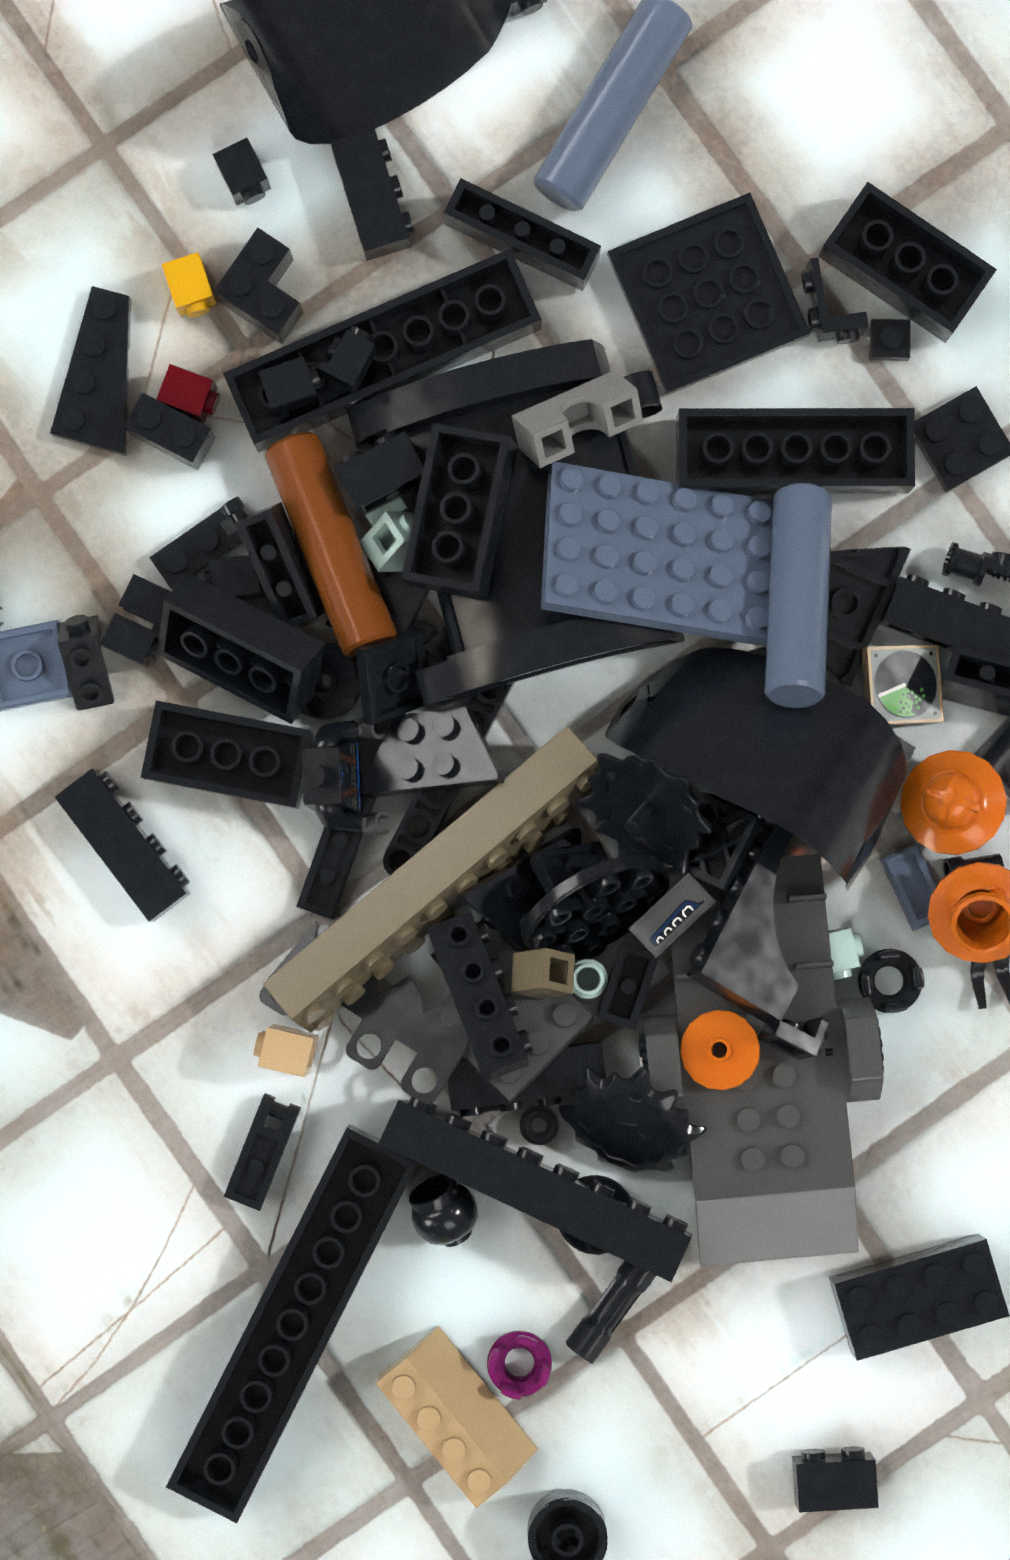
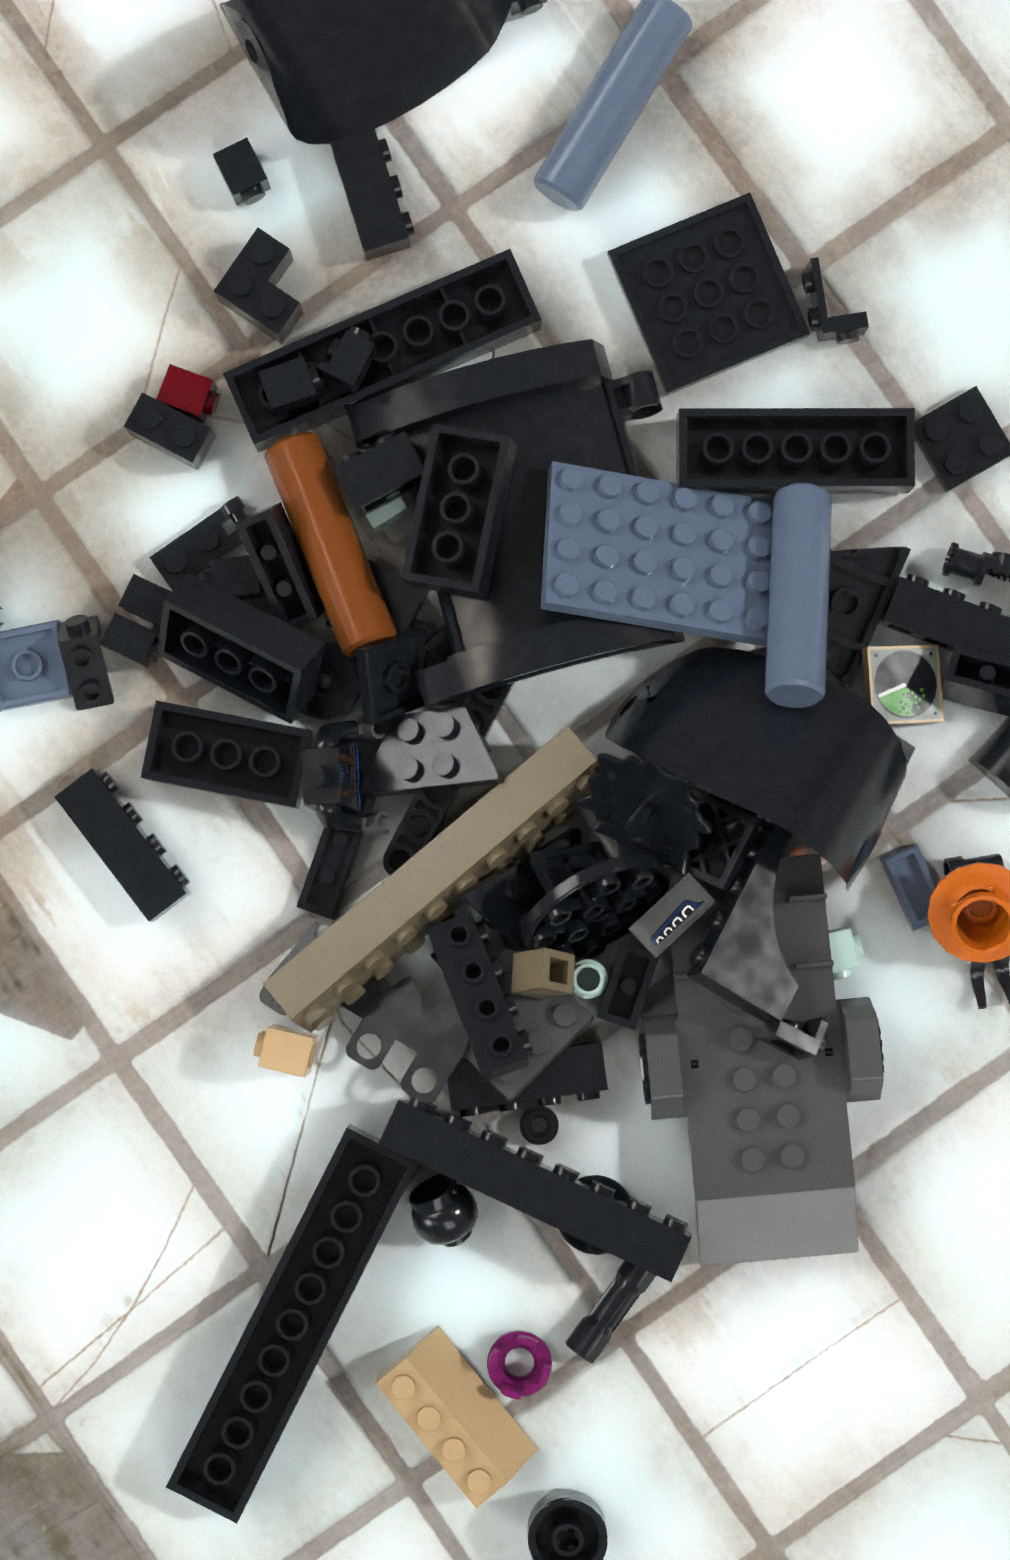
(96, 383): black wing -> none
(189, 285): yellow brick -> none
(261, 1153): black plate -> none
(389, 534): light aqua brick -> none
(528, 235): black brick -> none
(601, 404): light grey arch -> none
(630, 1122): black piece -> none
(741, 1054): orange plate -> none
(835, 1480): black brick -> none
(890, 339): black plate -> none
(906, 262): black brick -> none
(912, 980): black piece -> none
(918, 1296): black brick -> none
(953, 802): orange helmet -> none

